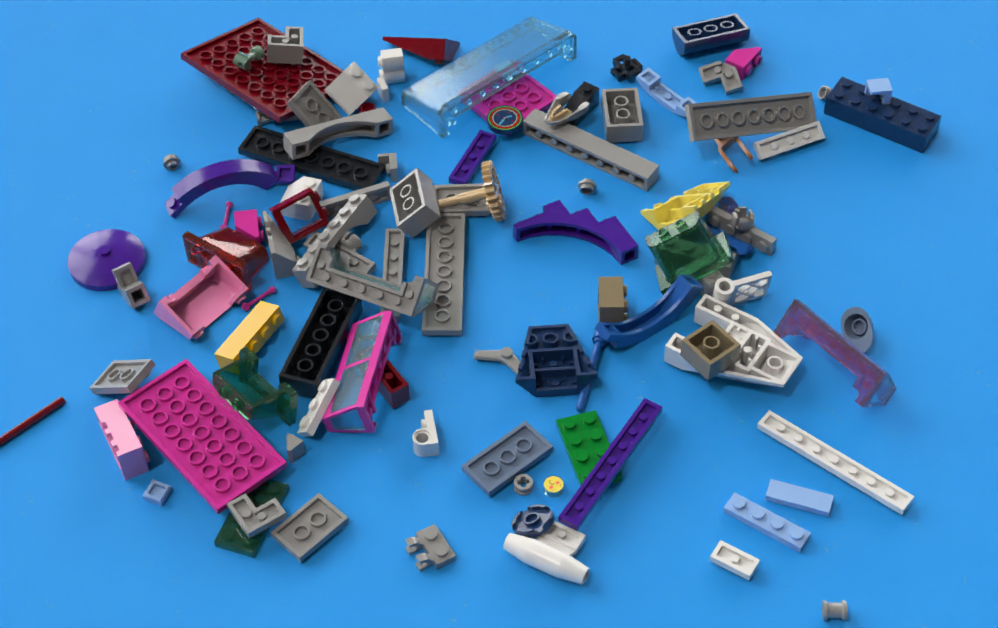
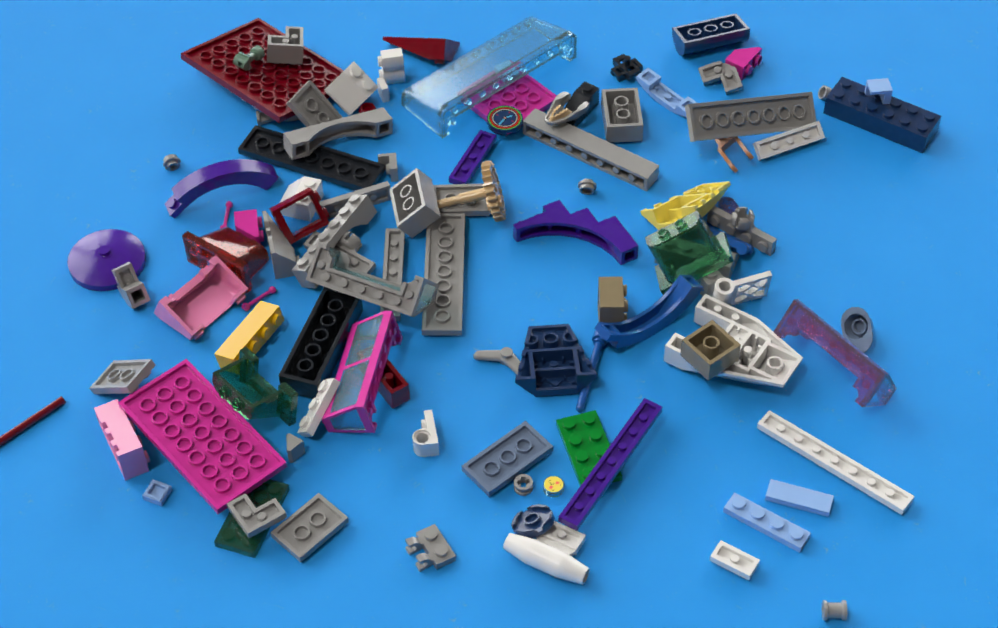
(286, 174): dark purple plate -> none

